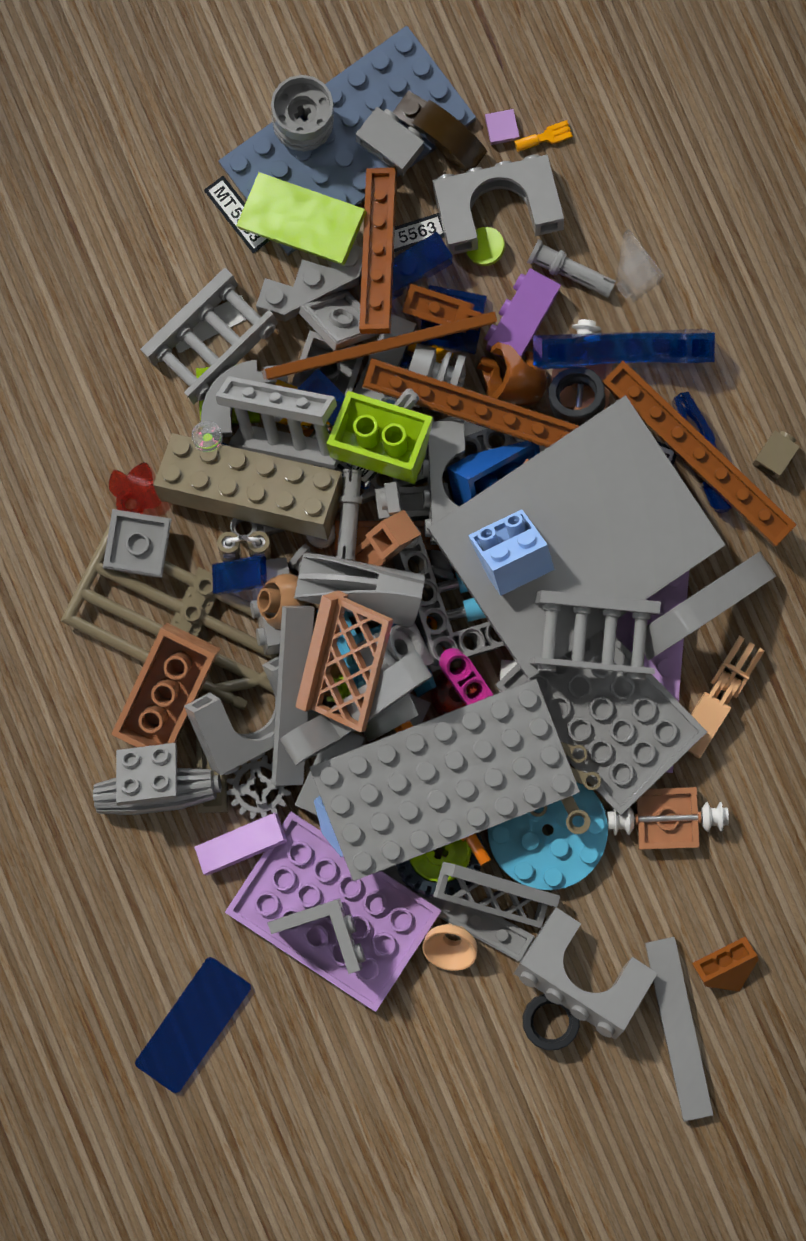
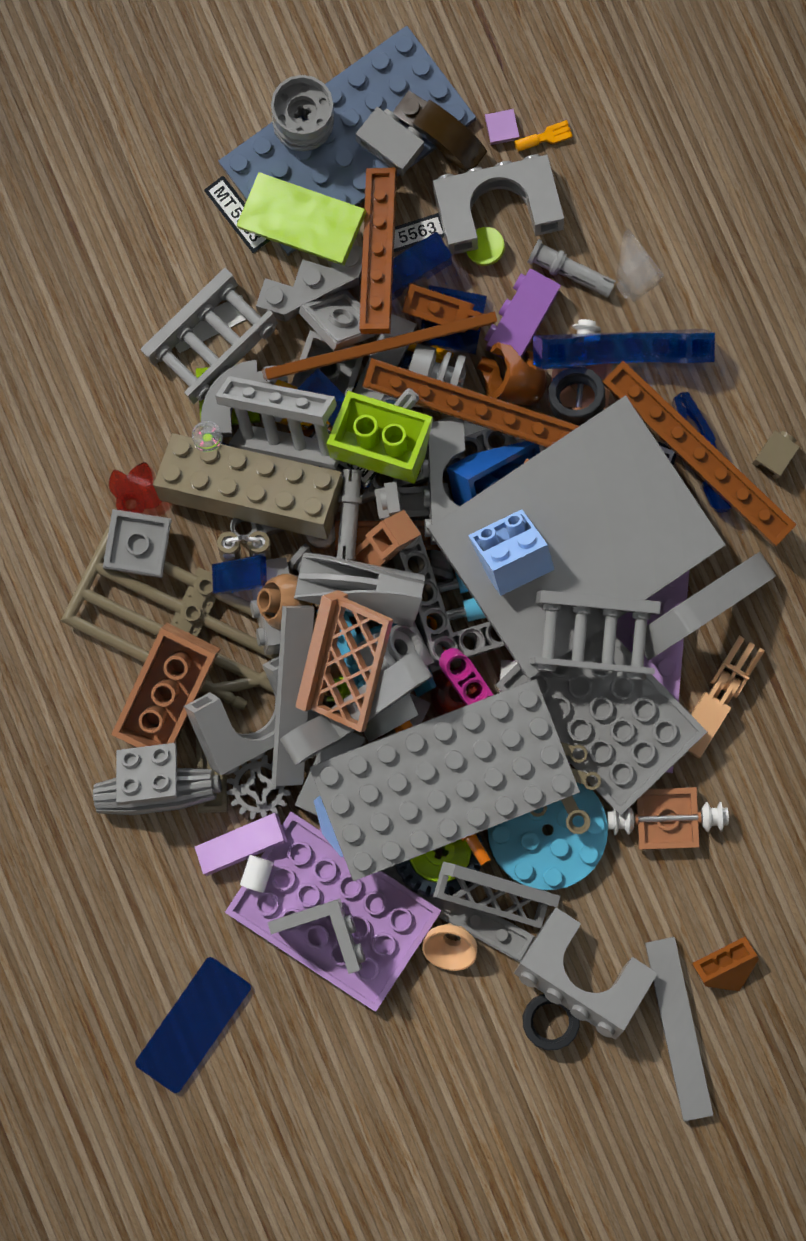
(256, 873): none -> white piece

